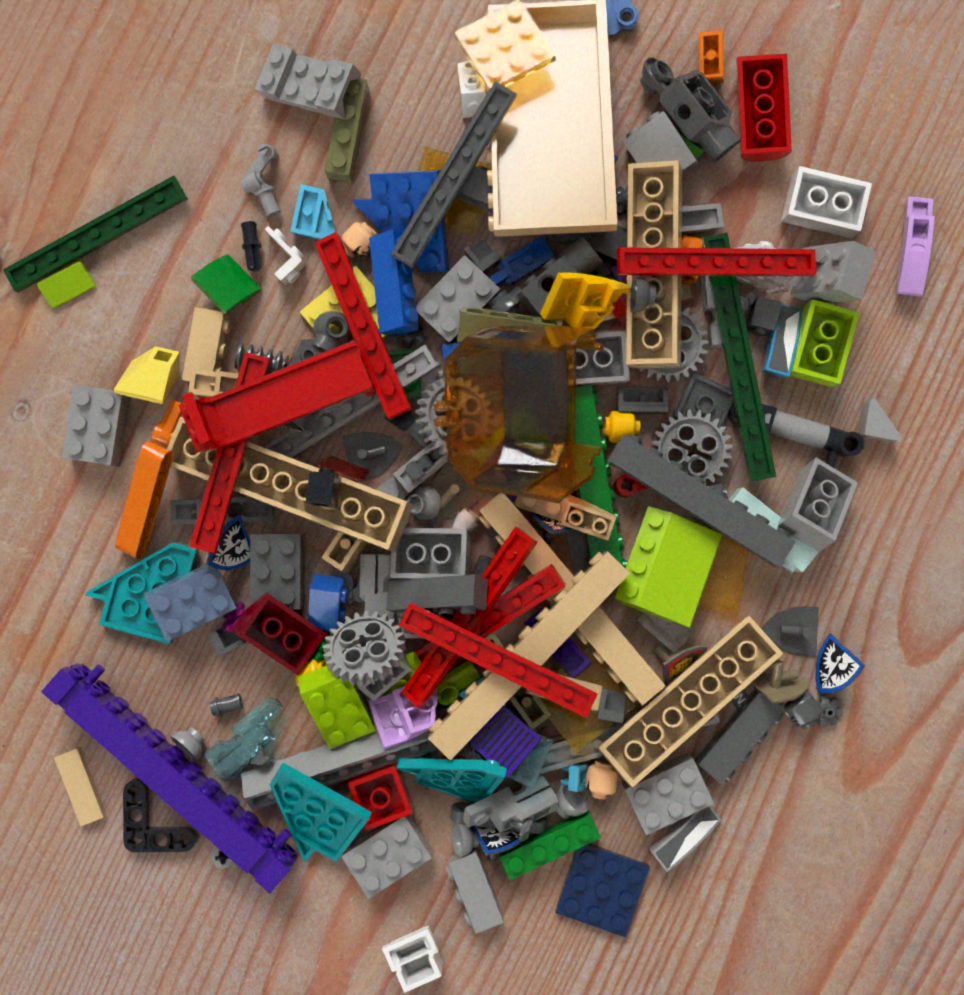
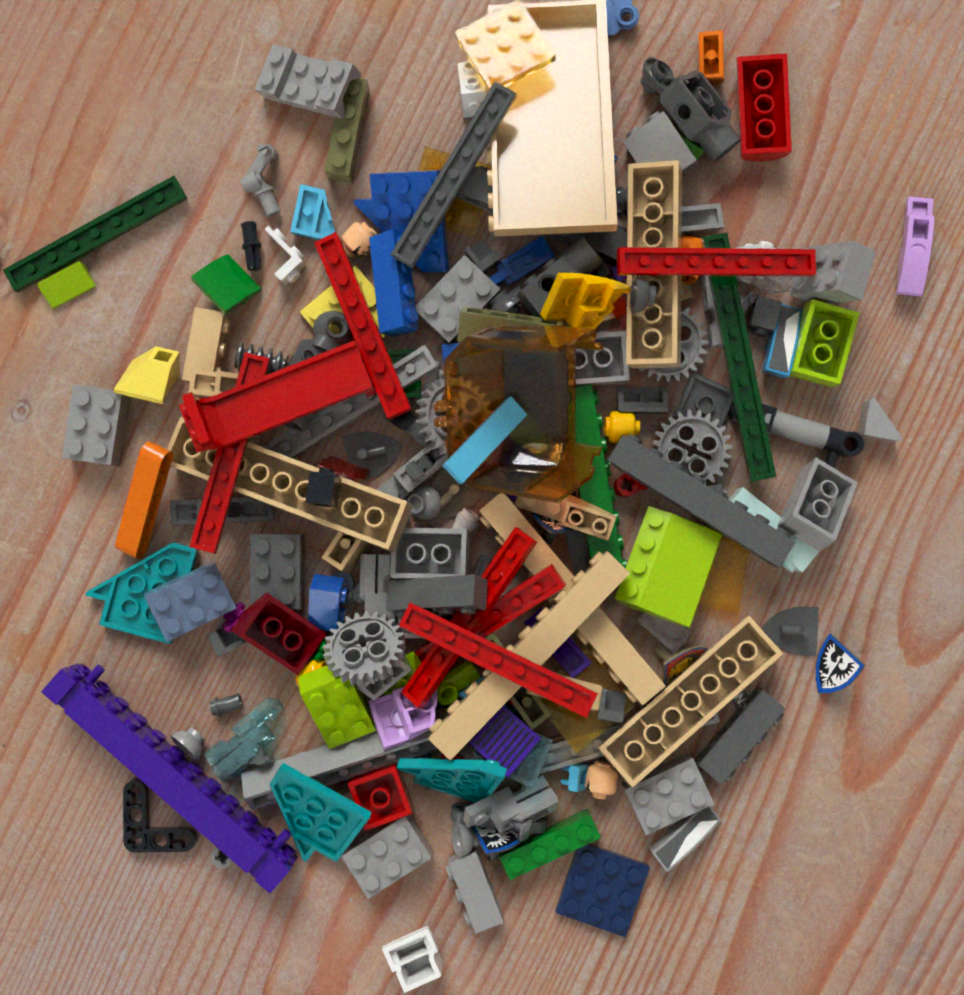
(80, 786): tan tile -> none
(164, 430): orange piece -> none
(233, 547): shield -> none
(416, 336): dark grey plant -> none
(484, 440): none -> medium azure tile
(570, 803): light grey piece -> none
(781, 684): dark tan shield -> none
(803, 711): dark grey head -> none
(826, 202): white brick -> none
(831, 706): dark grey plant -> none

